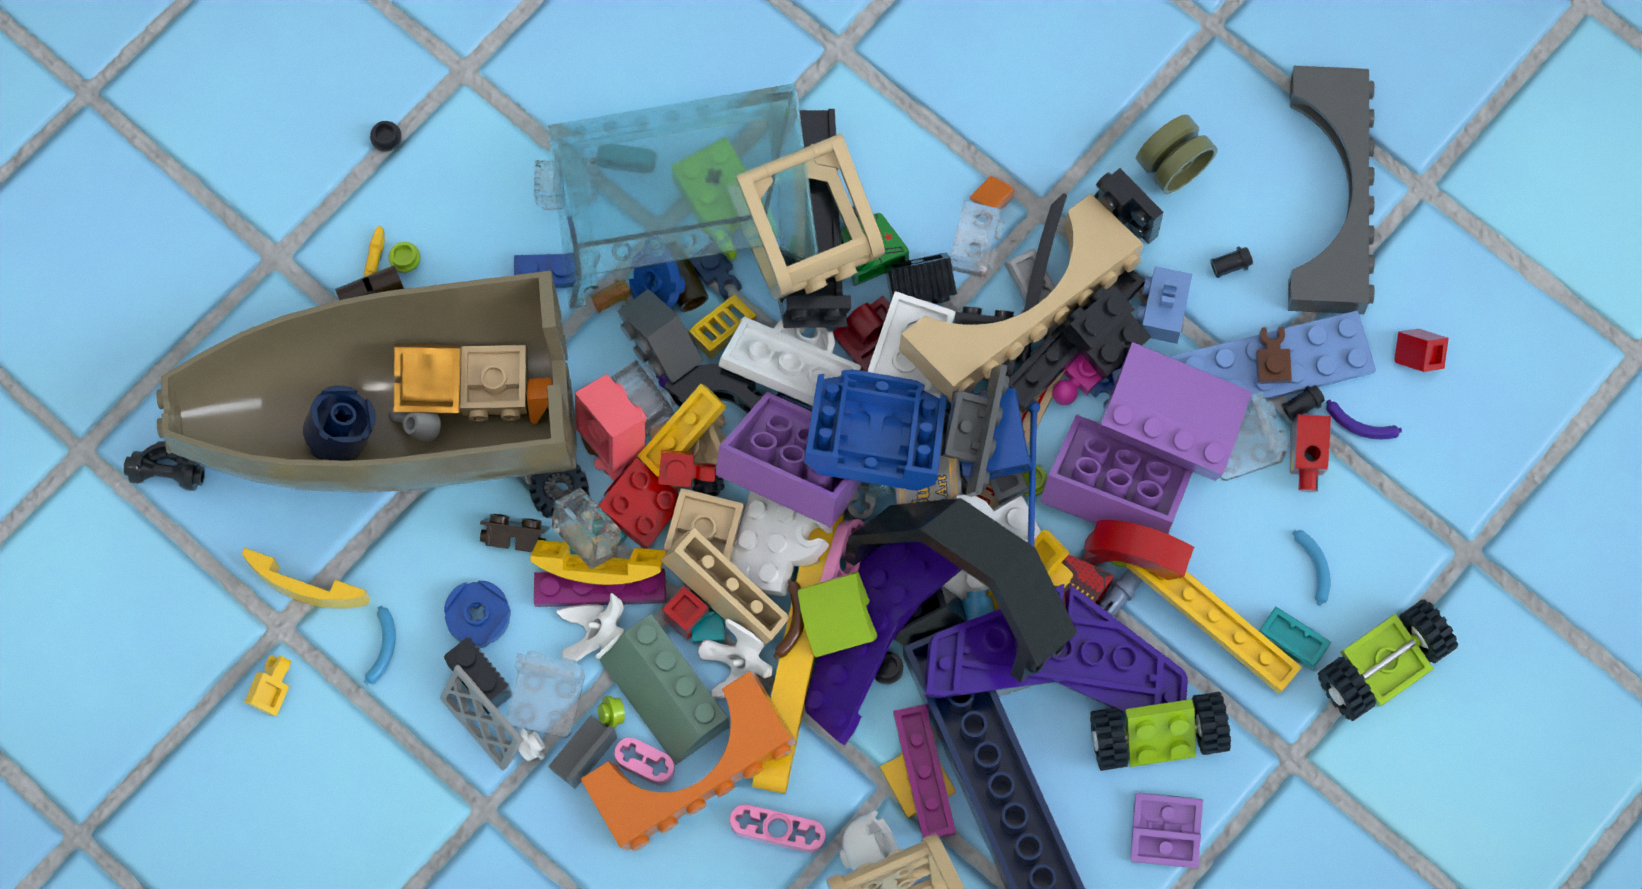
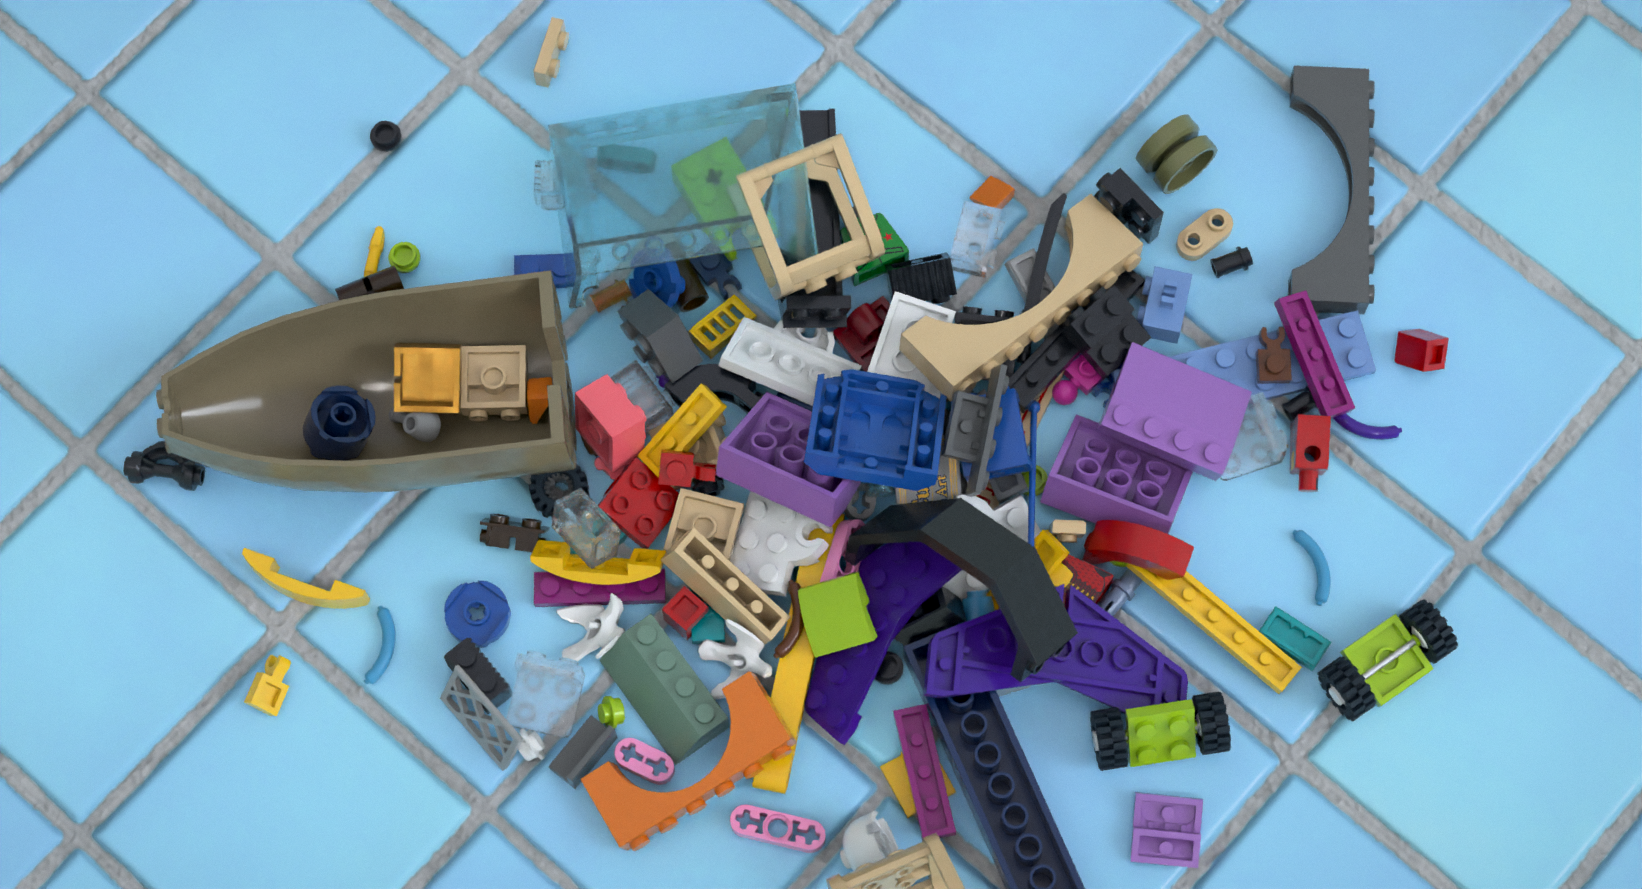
(547, 62): none -> tan plate
(1068, 530): none -> tan plate
(1206, 233): none -> tan plate
(1314, 354): none -> magenta plate

